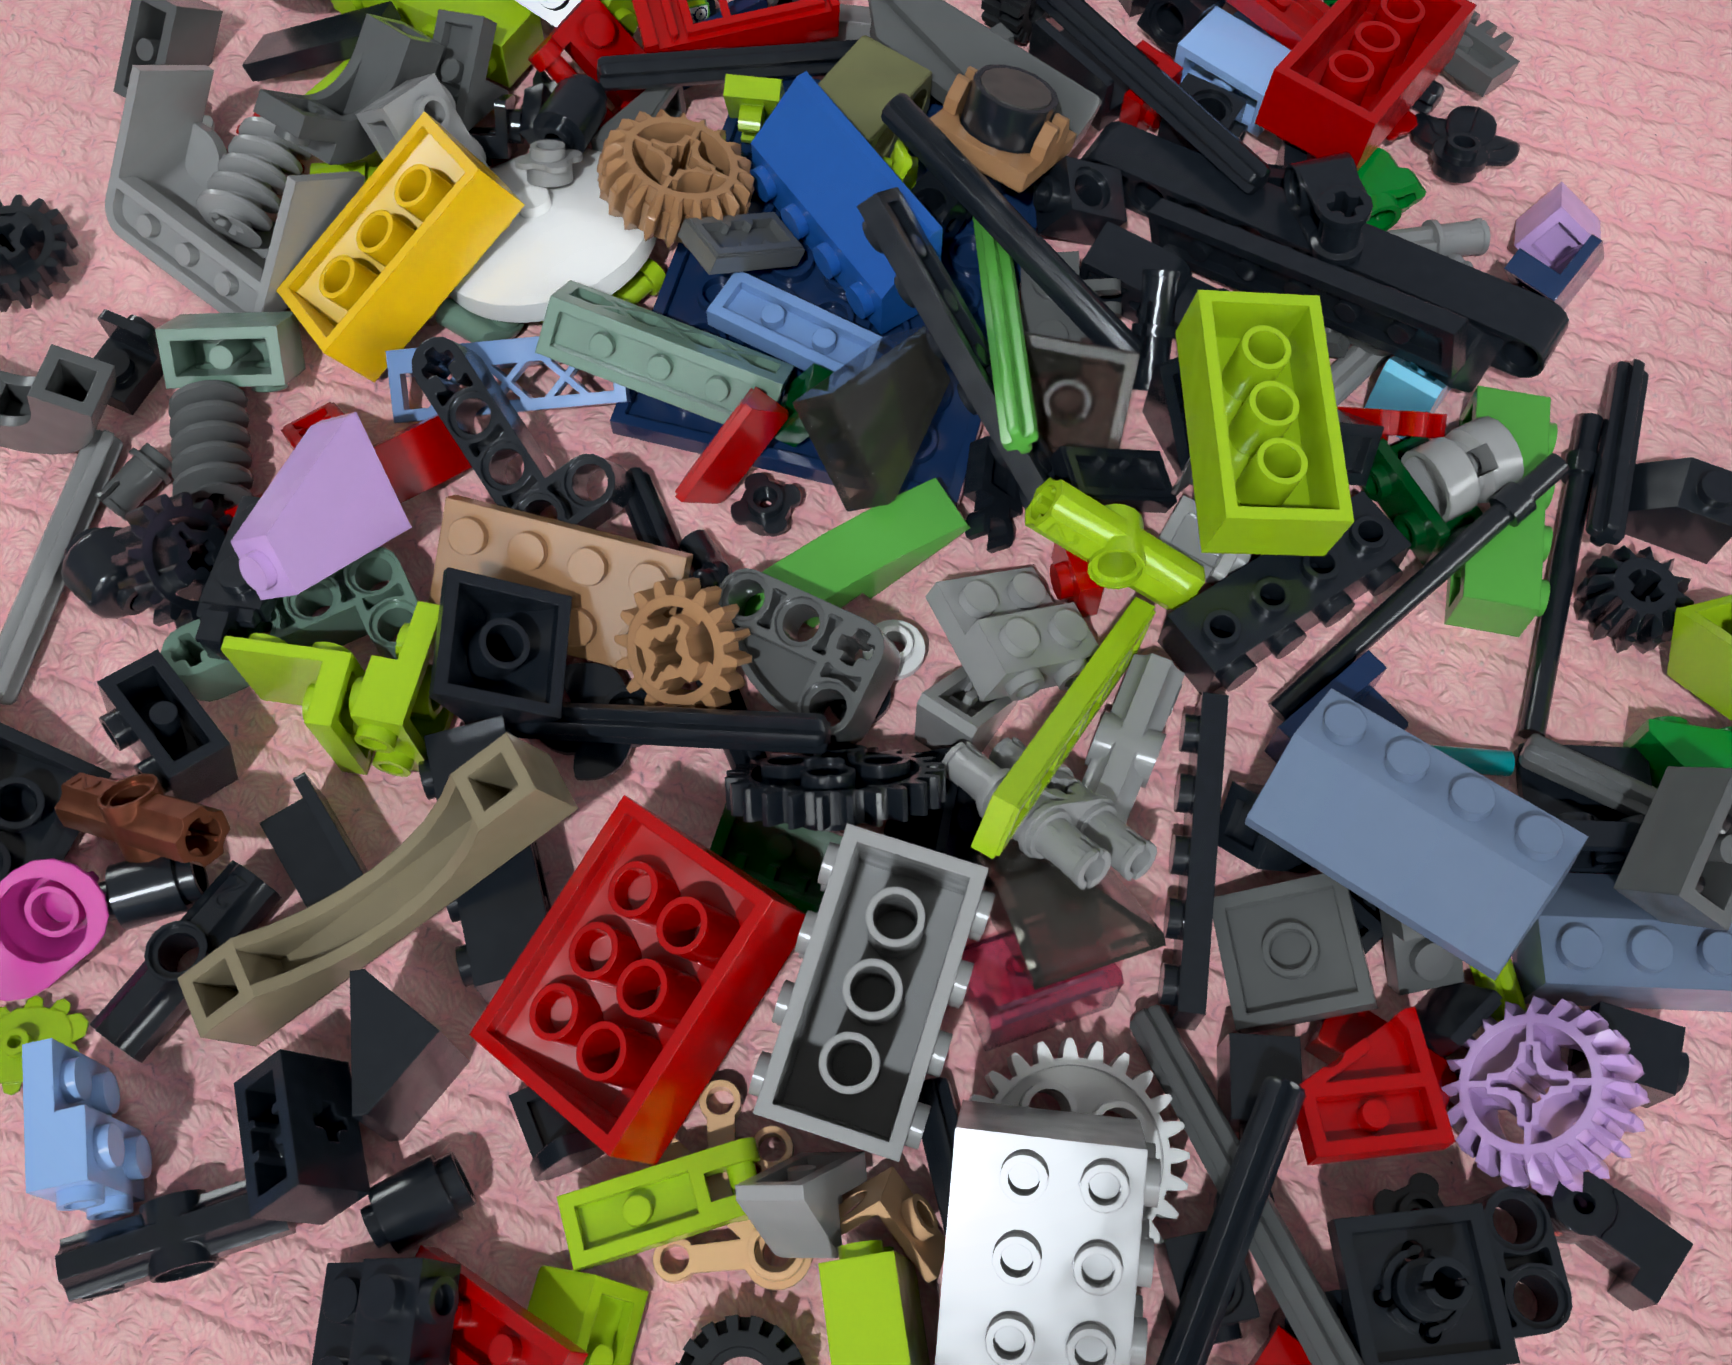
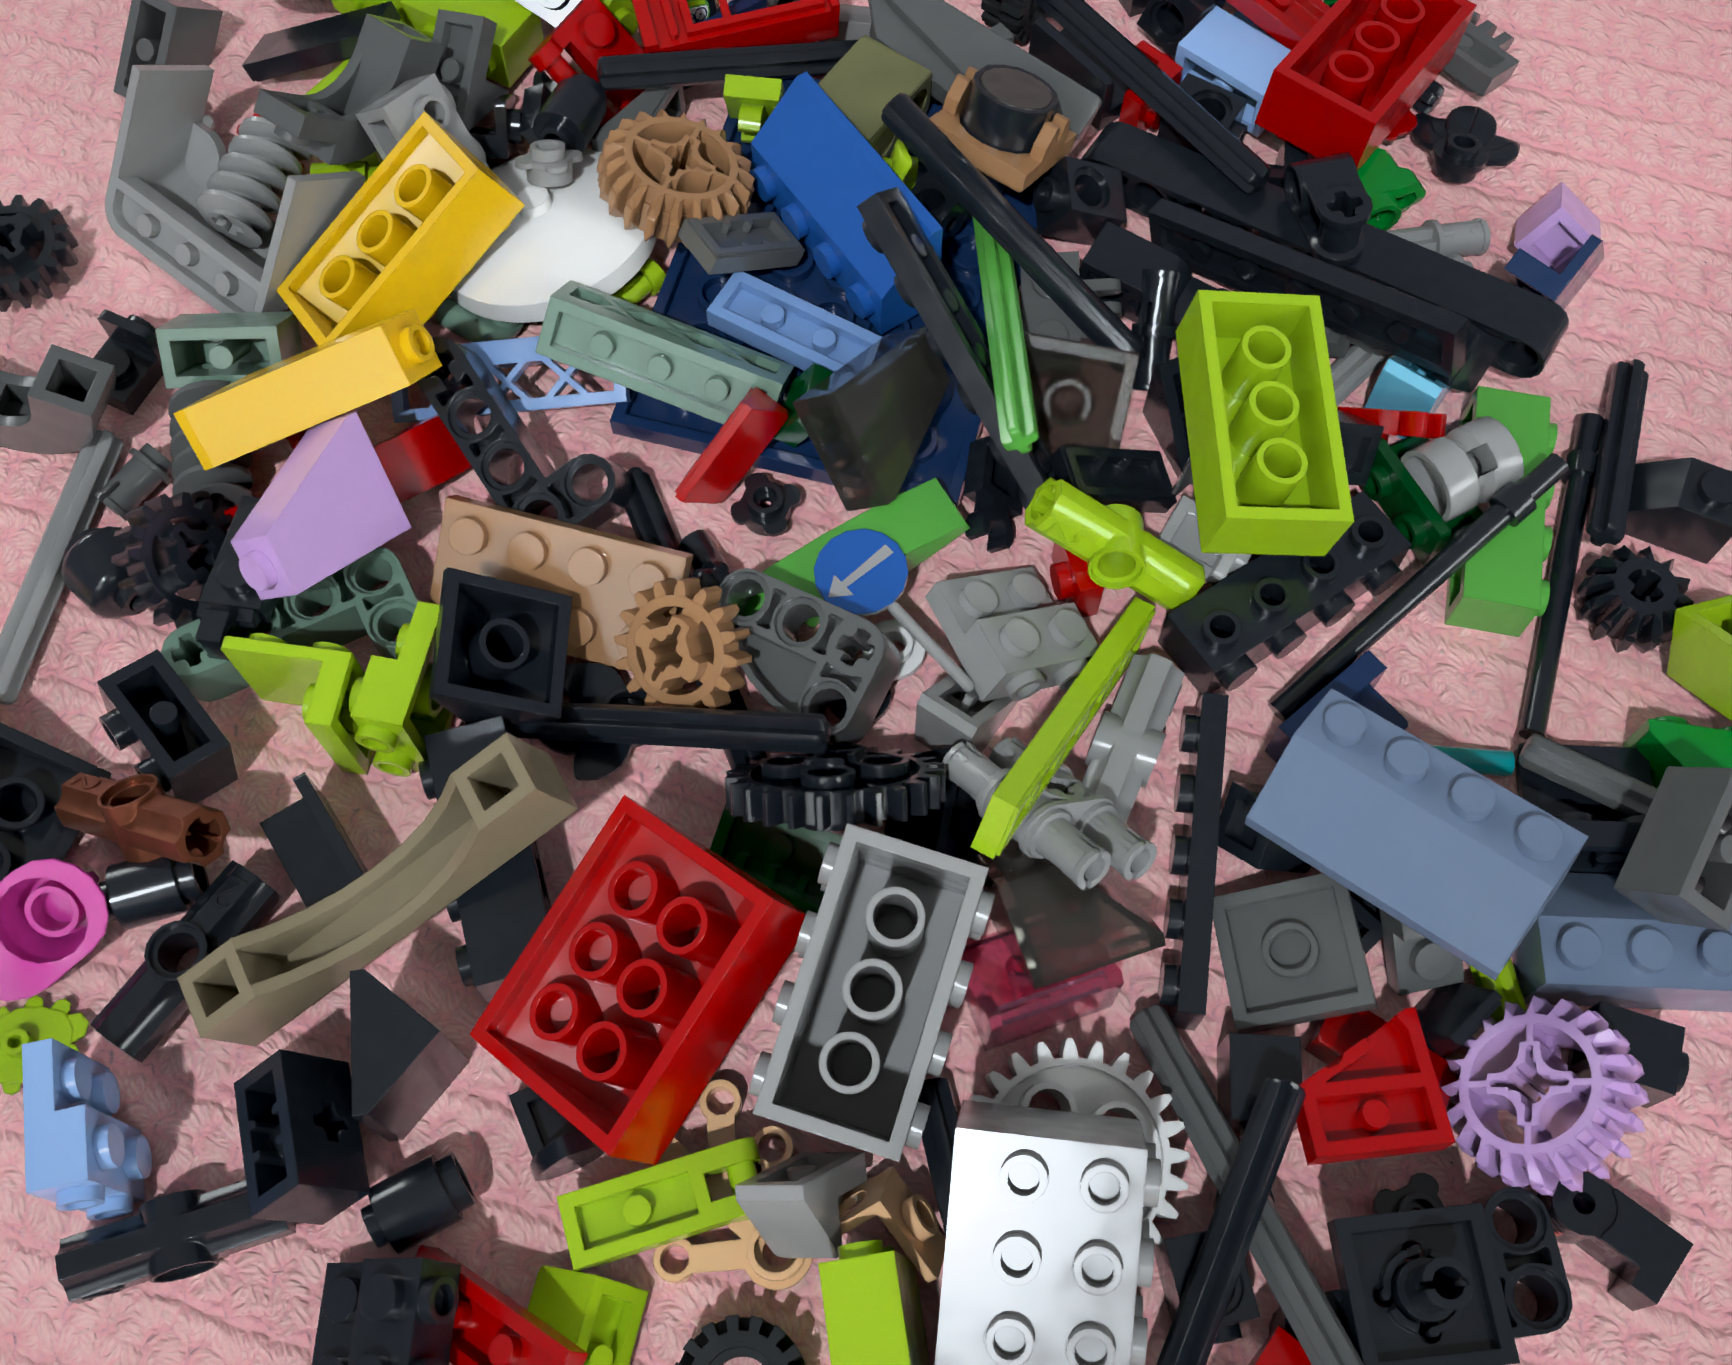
(308, 389): none -> yellow slope
(867, 575): none -> blue piece

